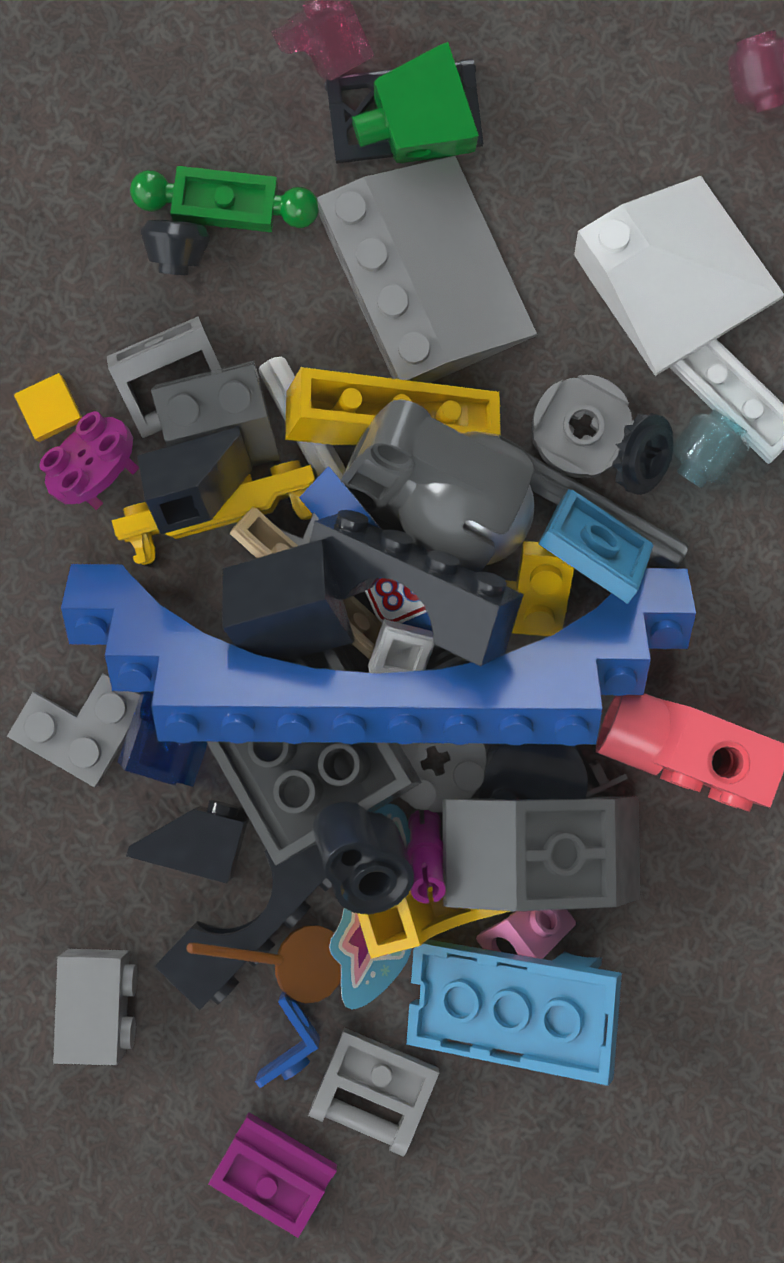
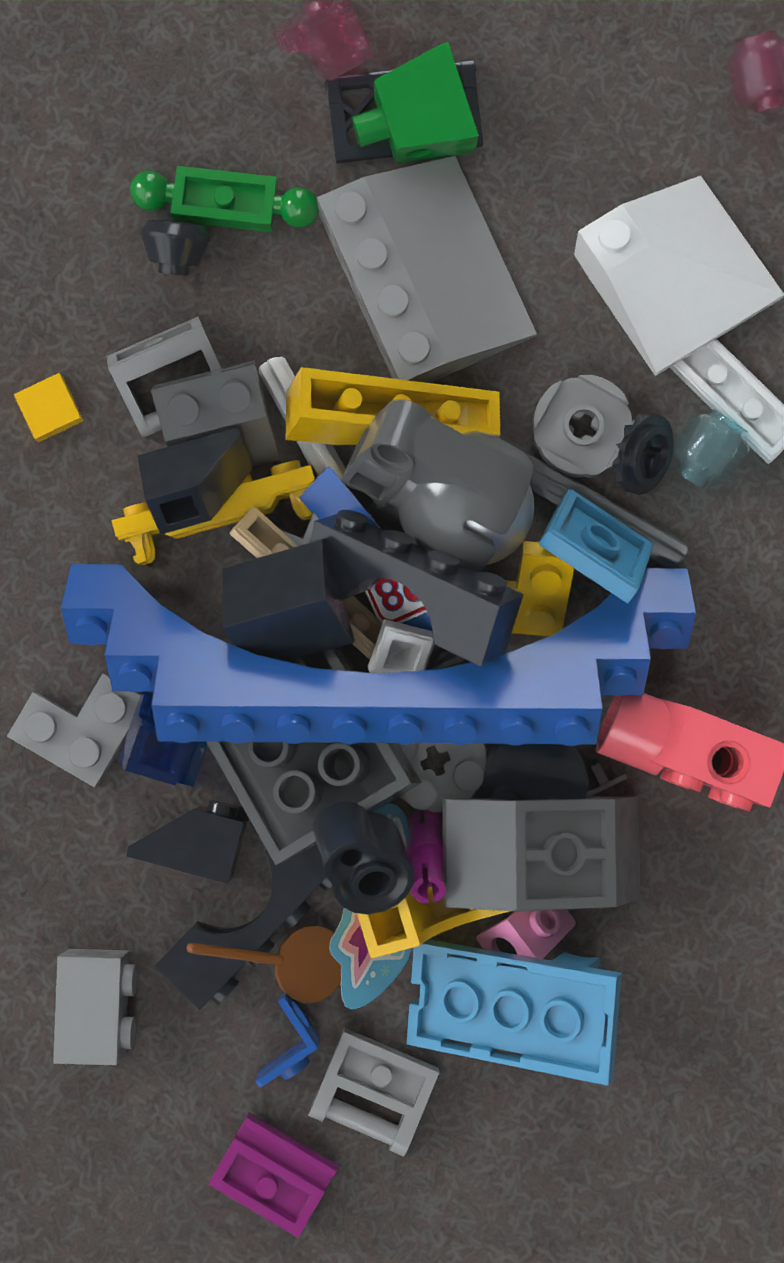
(88, 460): magenta plate -> none

